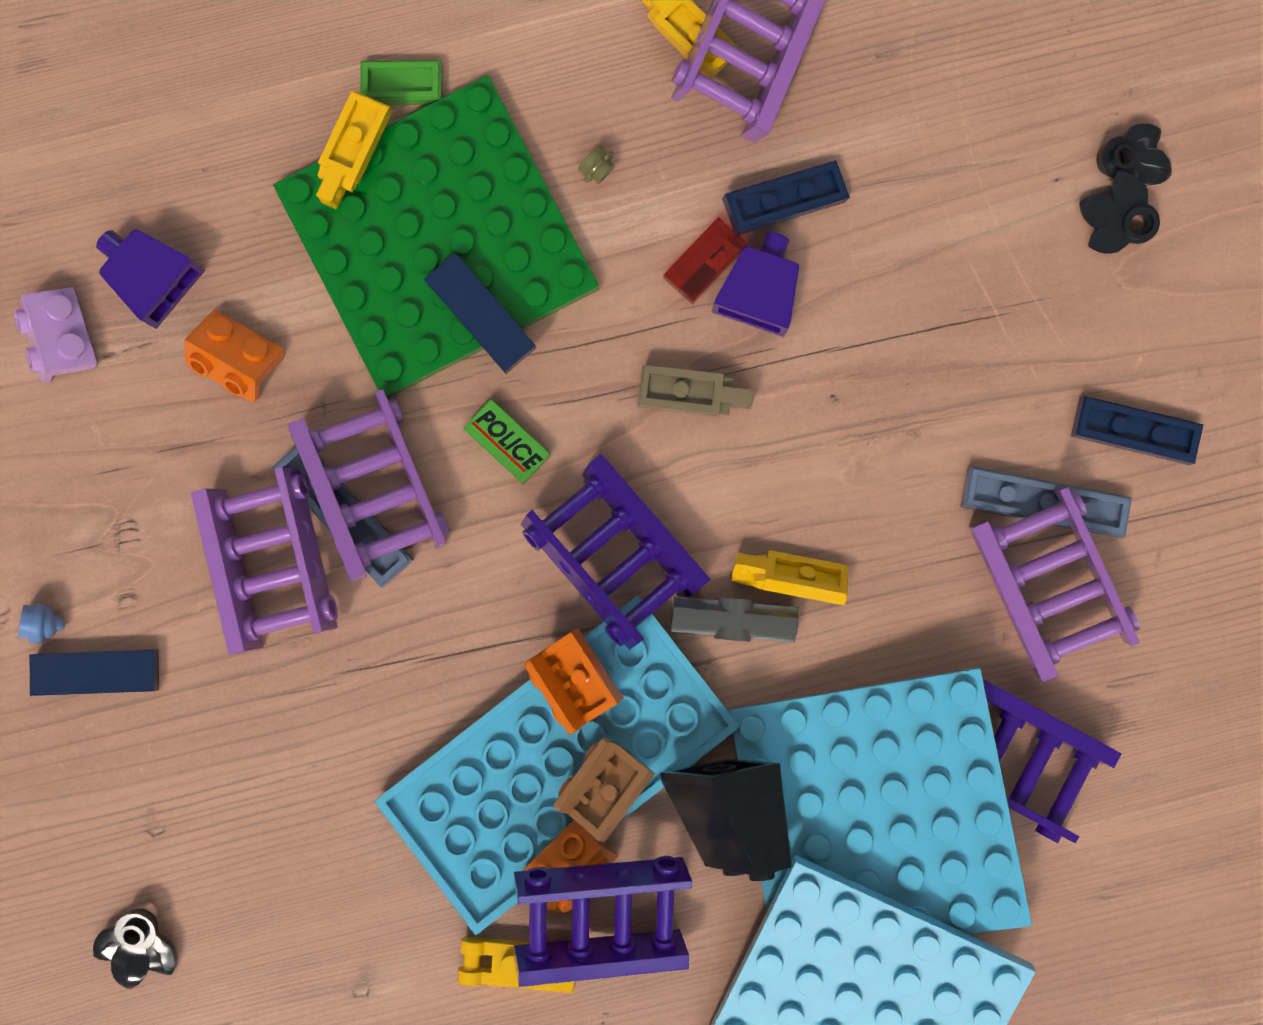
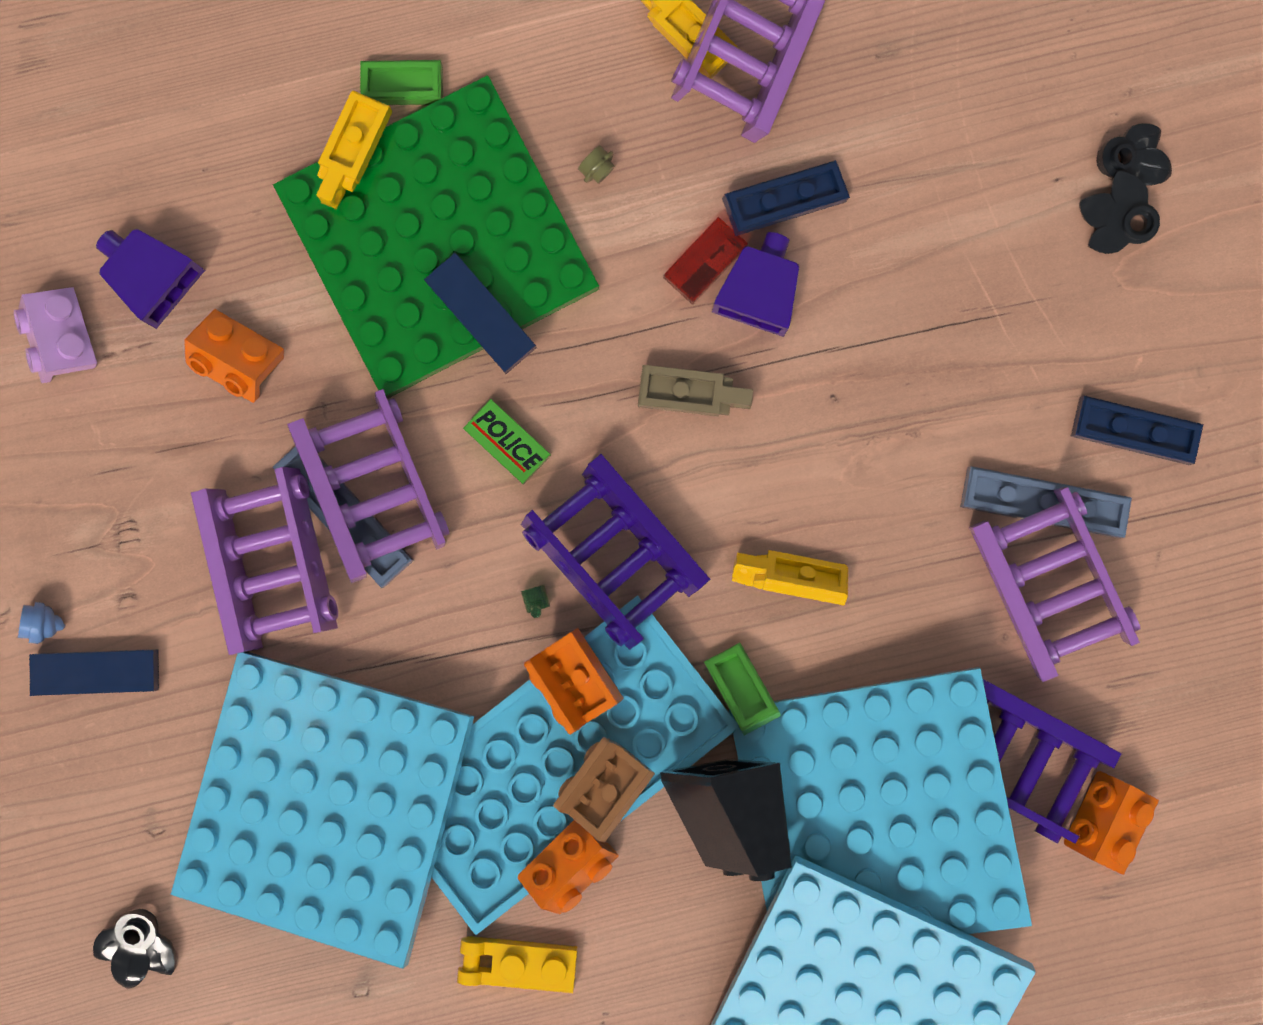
(323, 808): none -> medium azure plate
(535, 600): none -> clear green hand
(604, 956): dark purple fence -> none
(734, 619): dark grey piece -> none
(742, 689): none -> bright green tile
(1111, 822): none -> orange bracket

